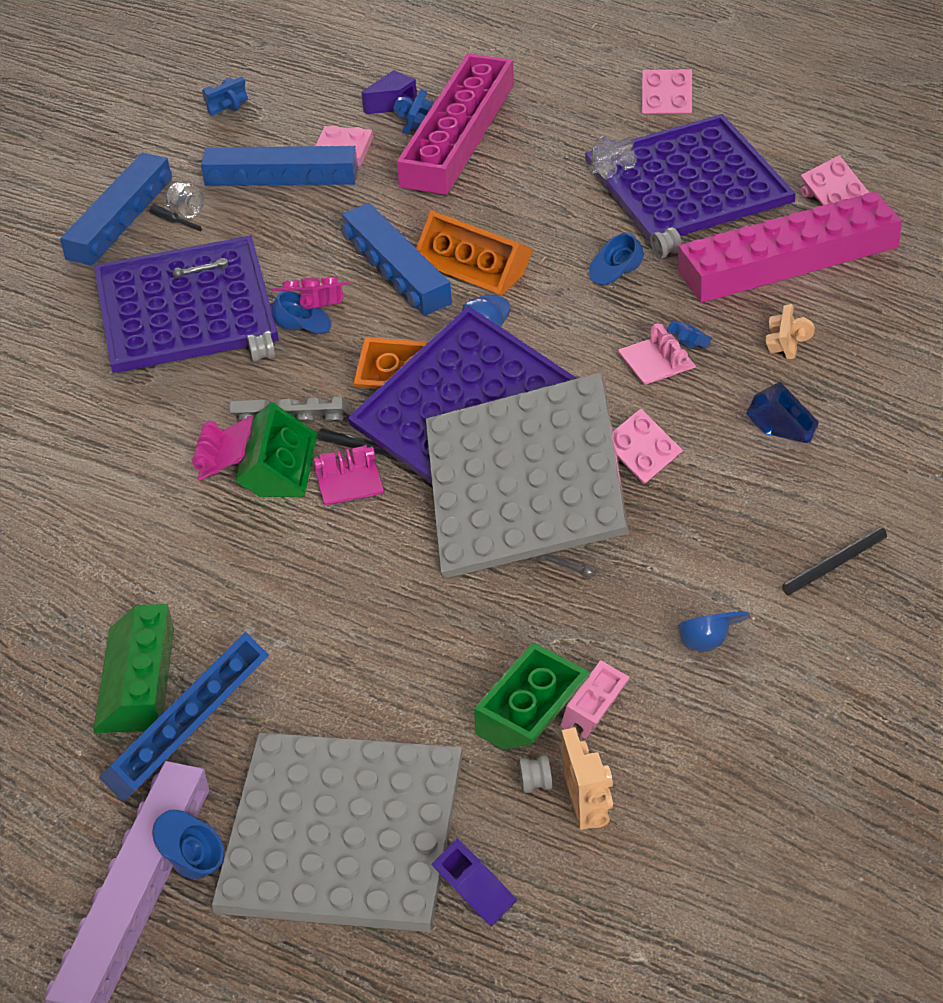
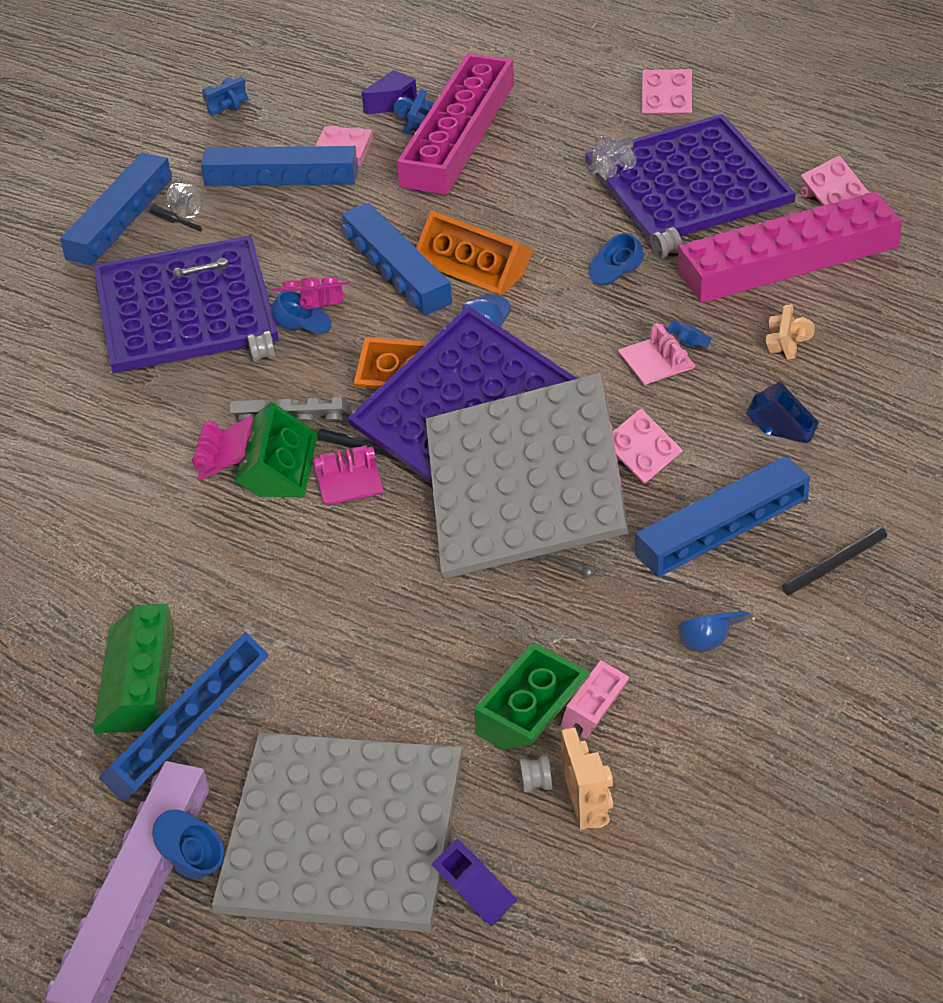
(721, 516): none -> blue brick

